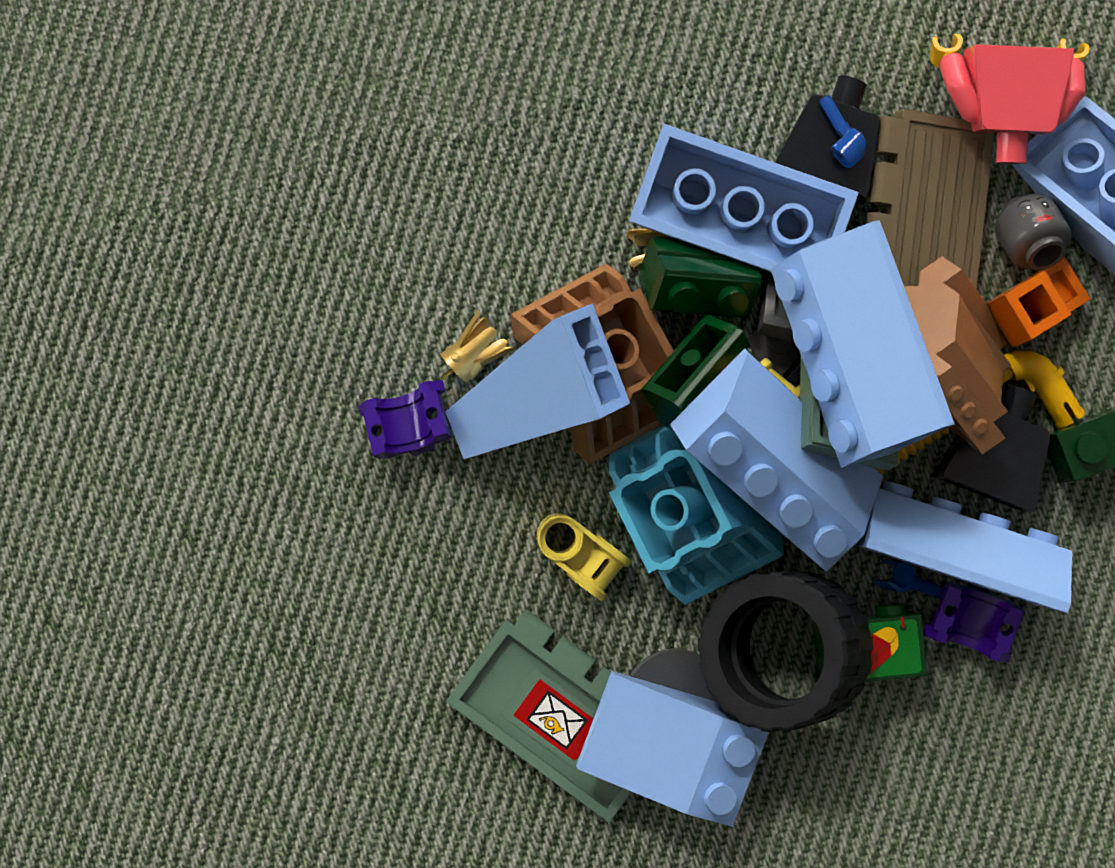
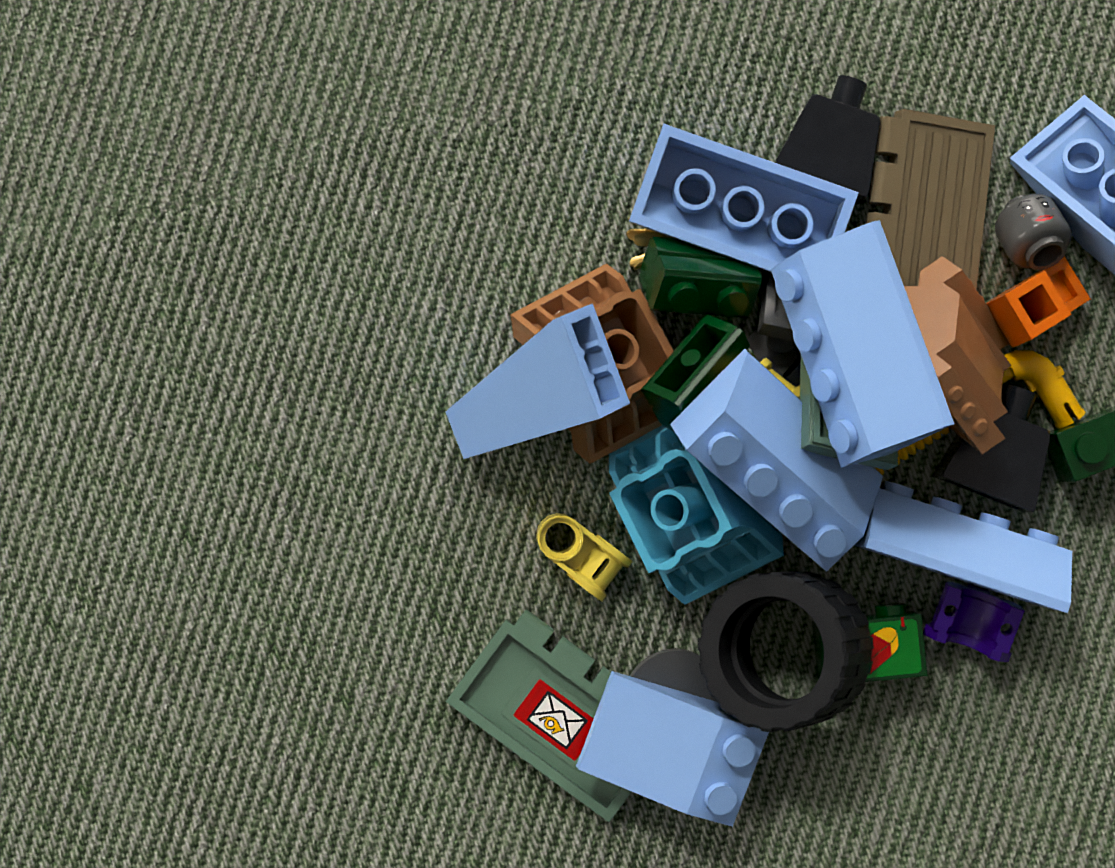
(407, 421): dark purple piece -> none
(471, 352): pearl gold piece -> none
(852, 143): blue hand -> none
(905, 580): blue hand -> none
(1012, 89): coral torso -> none

